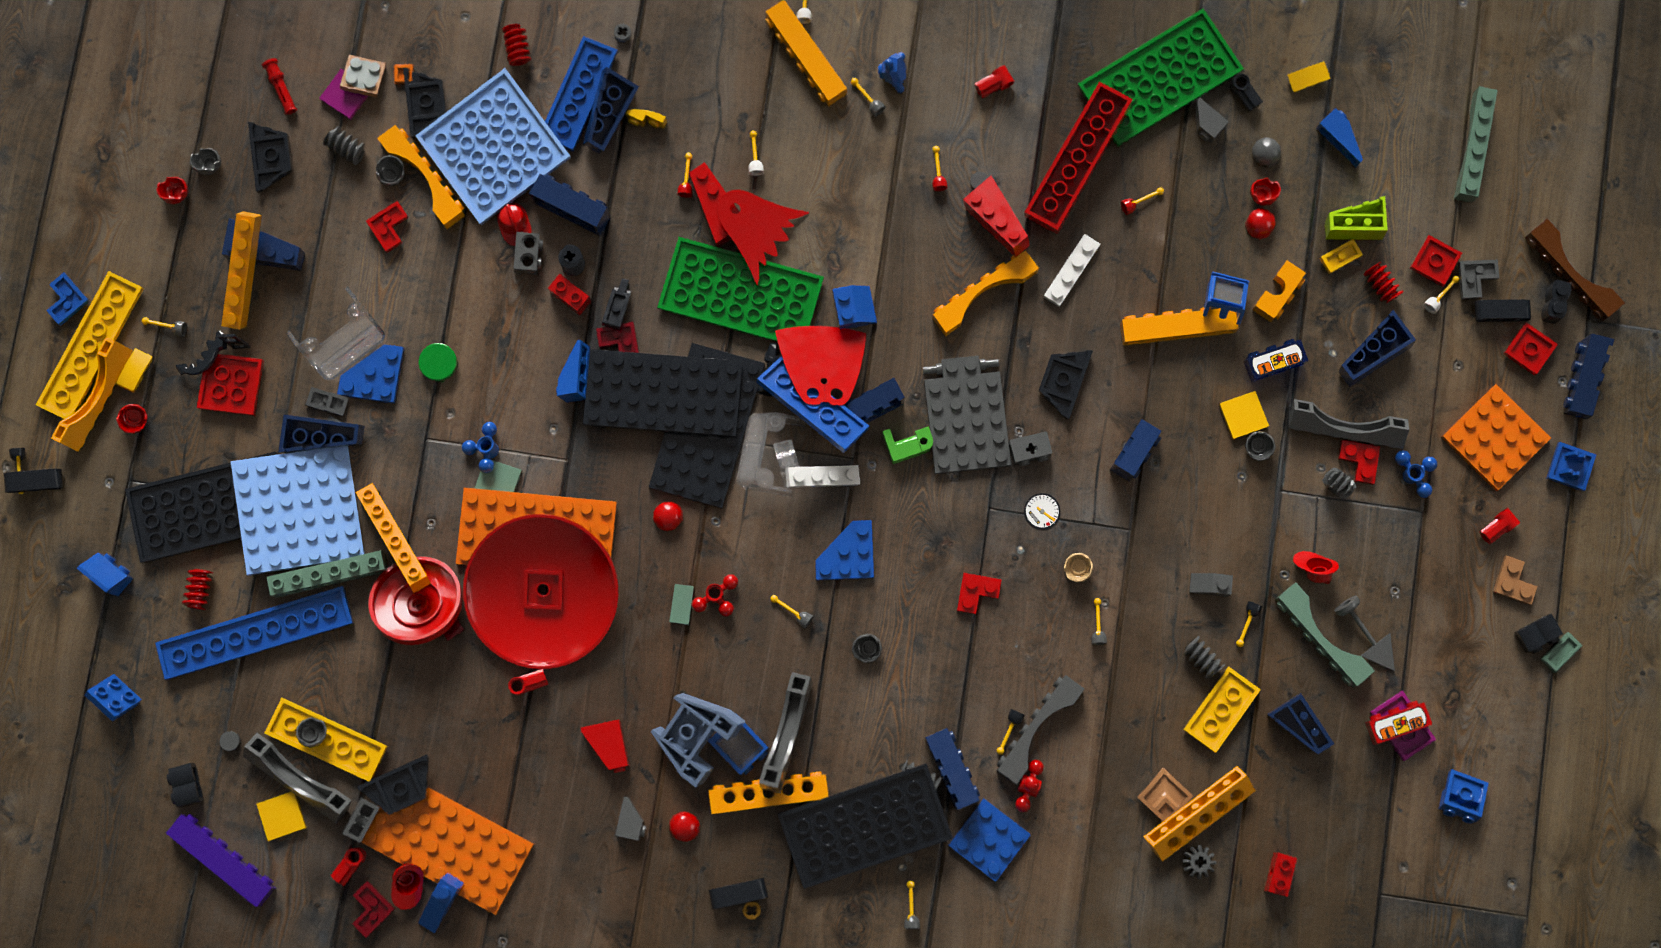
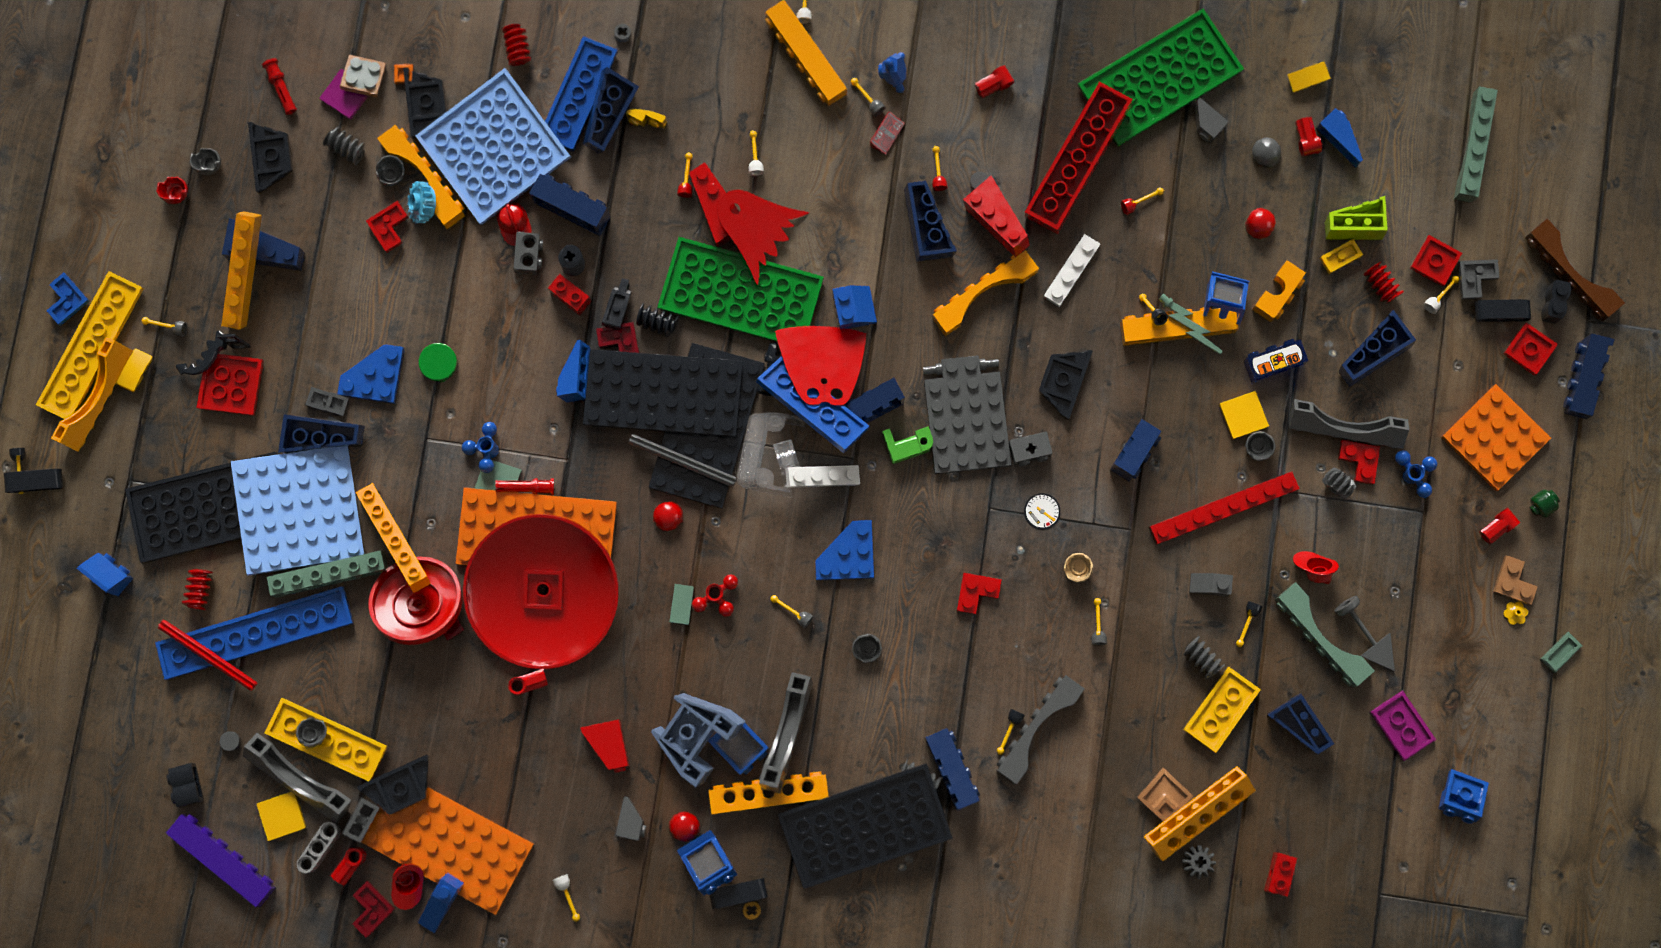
(113, 697): blue plate -> none
(132, 418): red hair -> none
(207, 655): none -> red axle
(310, 852): none -> light grey beam
(345, 345): clear windscreen -> none
(421, 202): none -> medium azure gear
(535, 486): none -> red pin
(563, 883): none -> hinge
(655, 321): none -> black piece
(682, 460): none -> dark grey axle
(707, 863): none -> blue window
(886, 133): none -> slope
(911, 921): hinge -> none
(926, 224): none -> dark blue wedge
(989, 839): blue plate -> none
(1029, 785): red piece -> none
(1158, 316): none -> black hinge
(1180, 317): none -> sand green piece
(1224, 508): none -> red plate
(1246, 94): black piece -> none
(1265, 192): red hair -> none
(1308, 141): none -> red piece
(1398, 722): brick -> none
(1512, 615): none -> yellow plant
(1538, 633): black brick -> none
(1544, 503): none -> dark green head
(1571, 466): blue plate -> none

